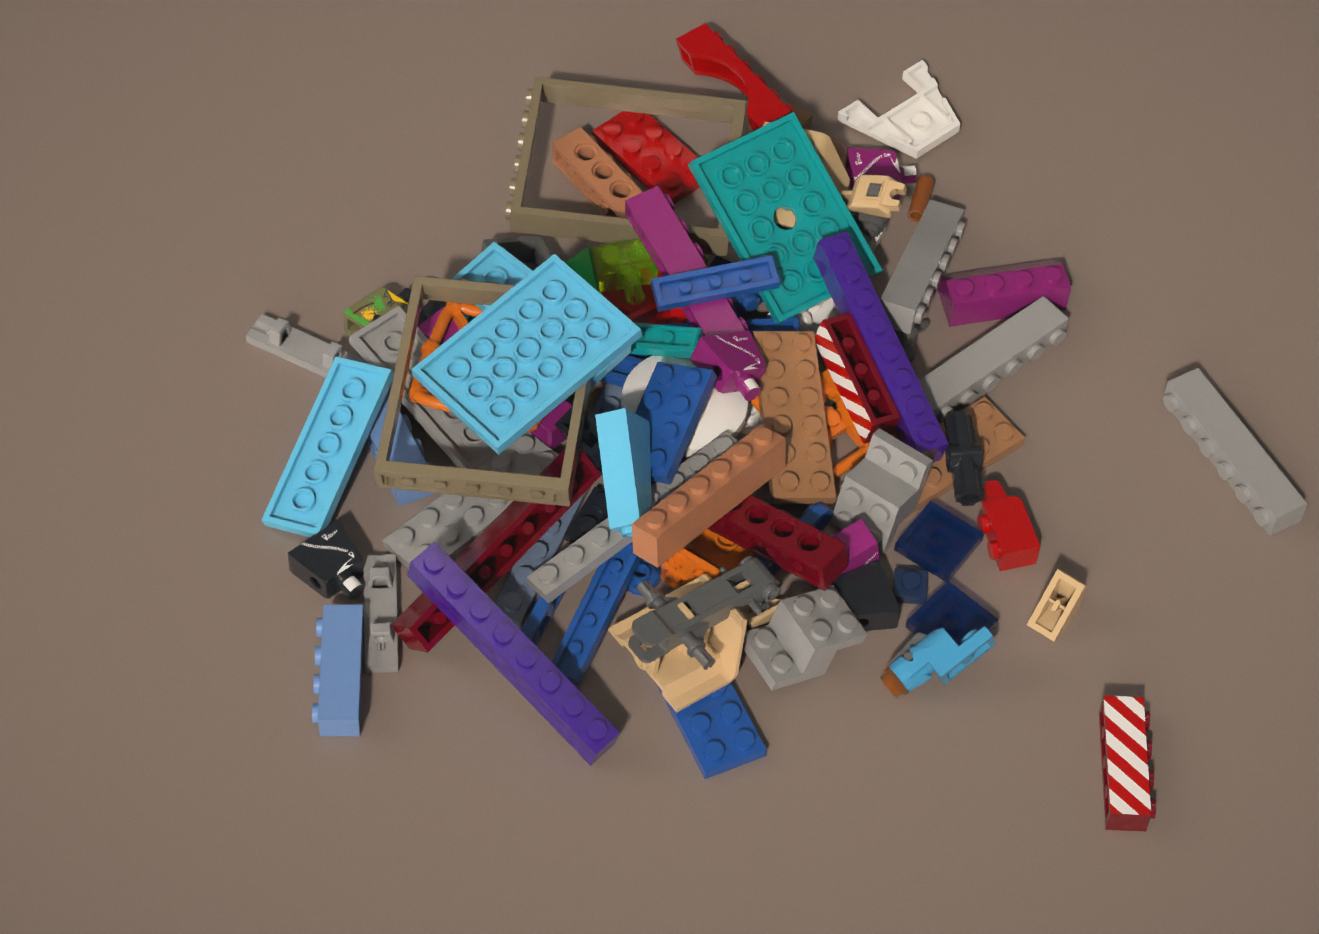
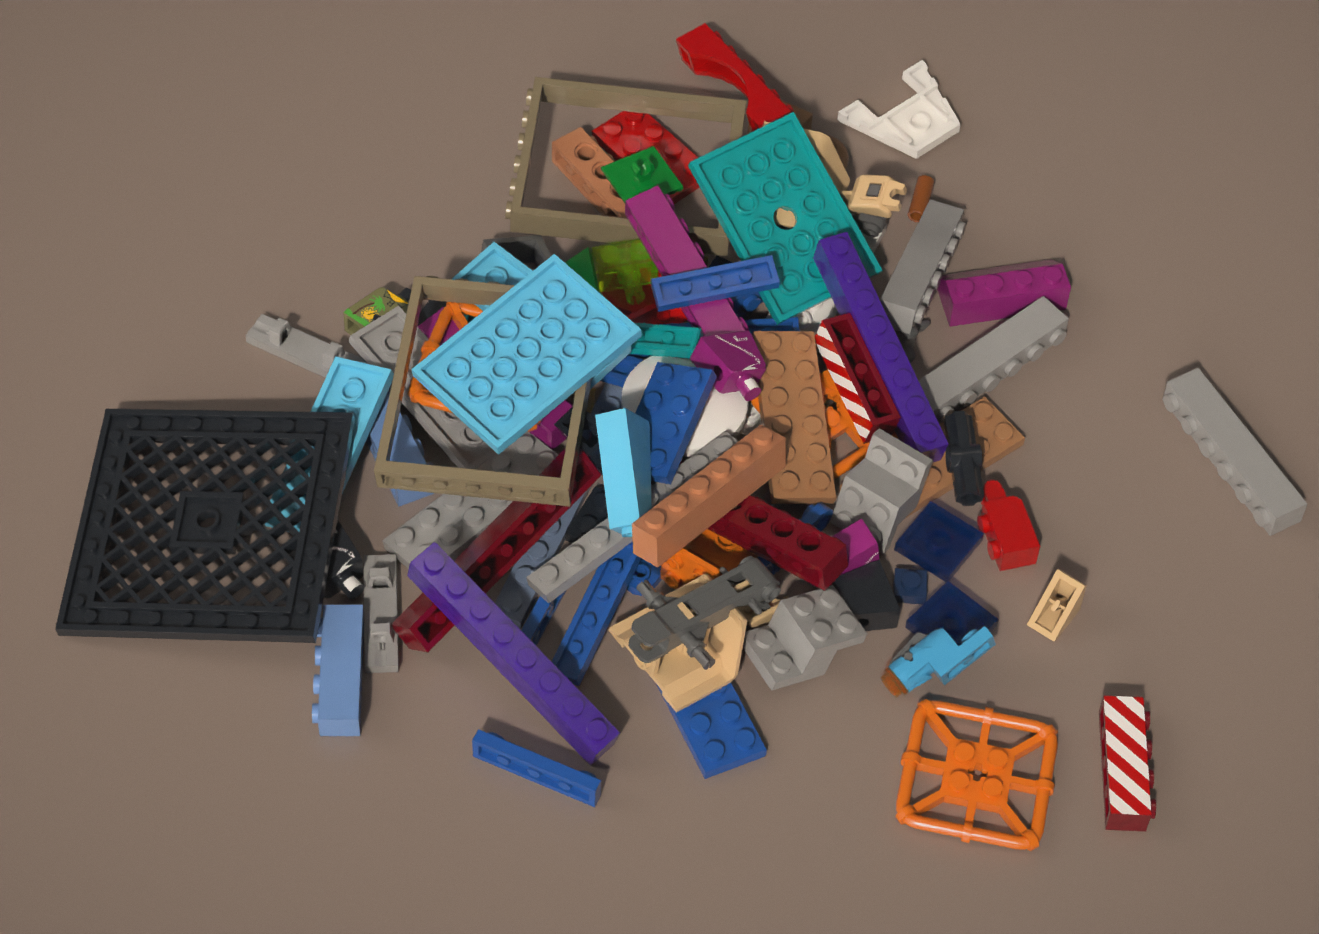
(130, 431): none -> black plate
(536, 768): none -> blue plate
(640, 173): none -> green piece
(877, 162): magenta torso -> none
(988, 793): none -> orange plate

